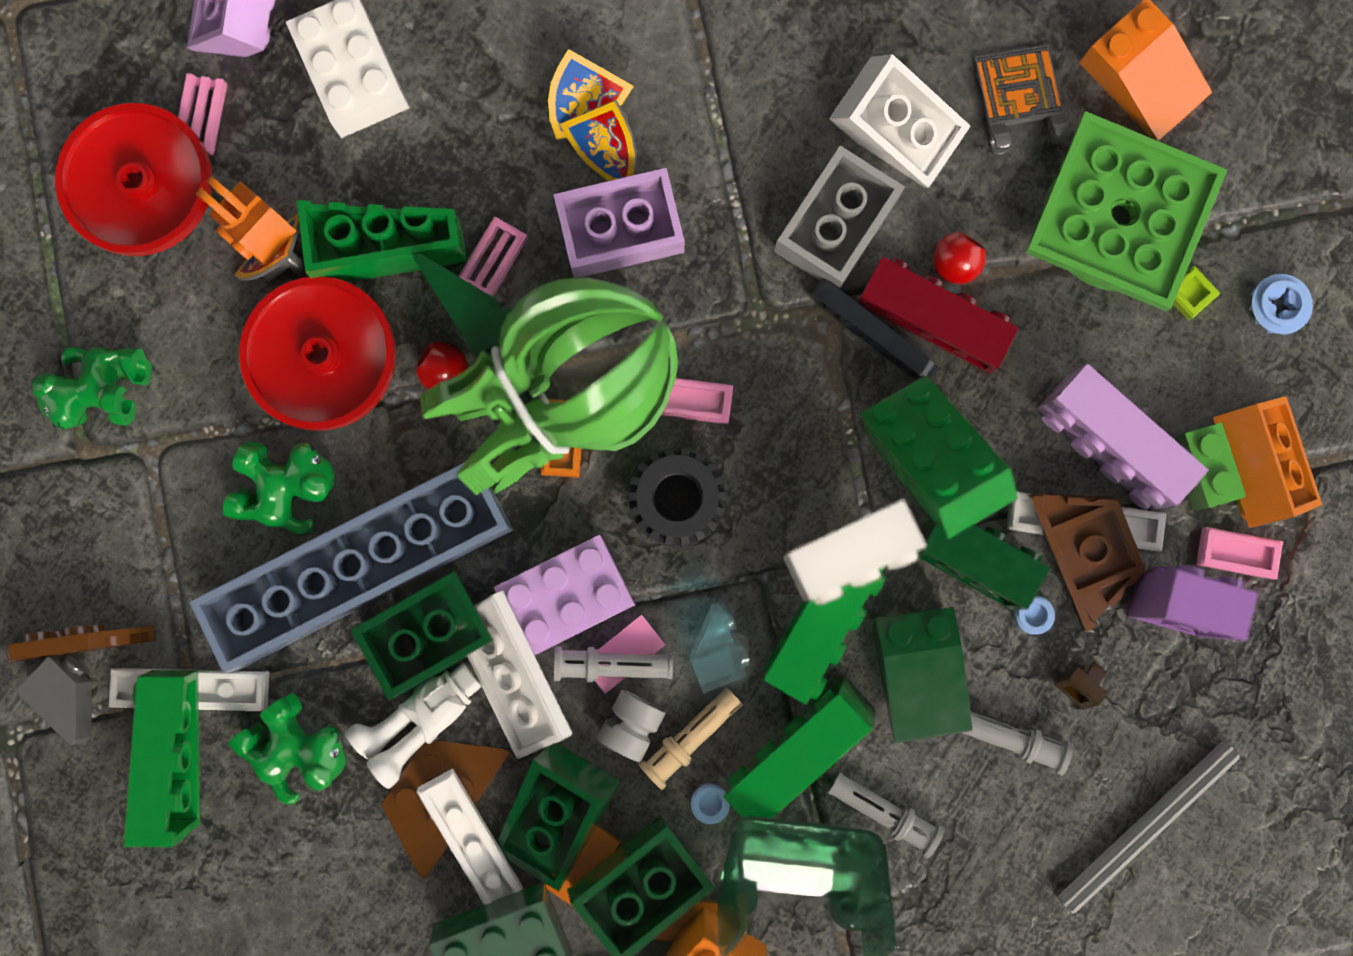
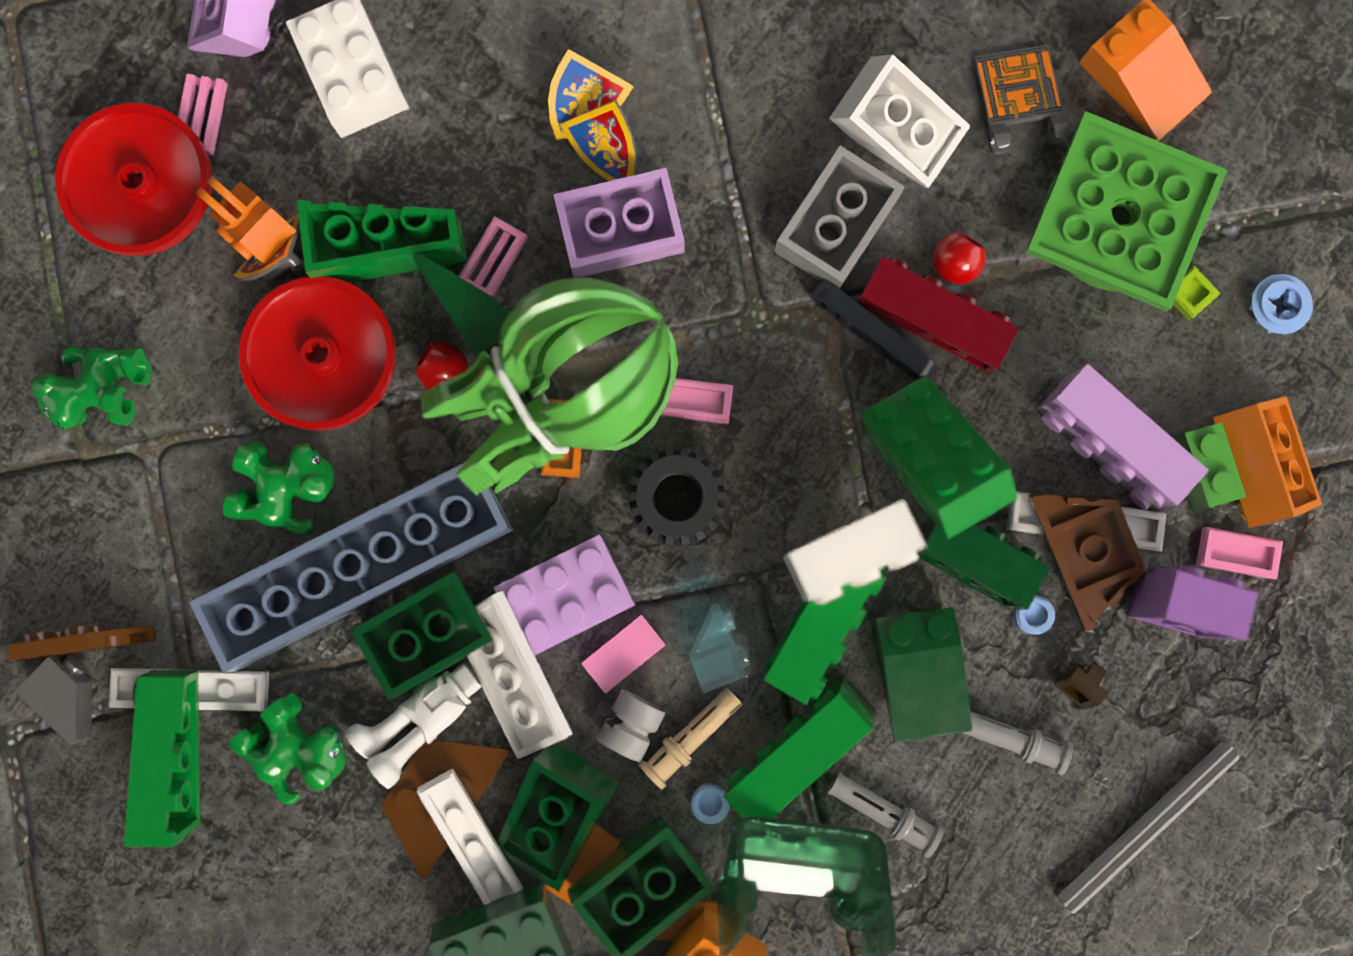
(592, 664): light grey pin -> none

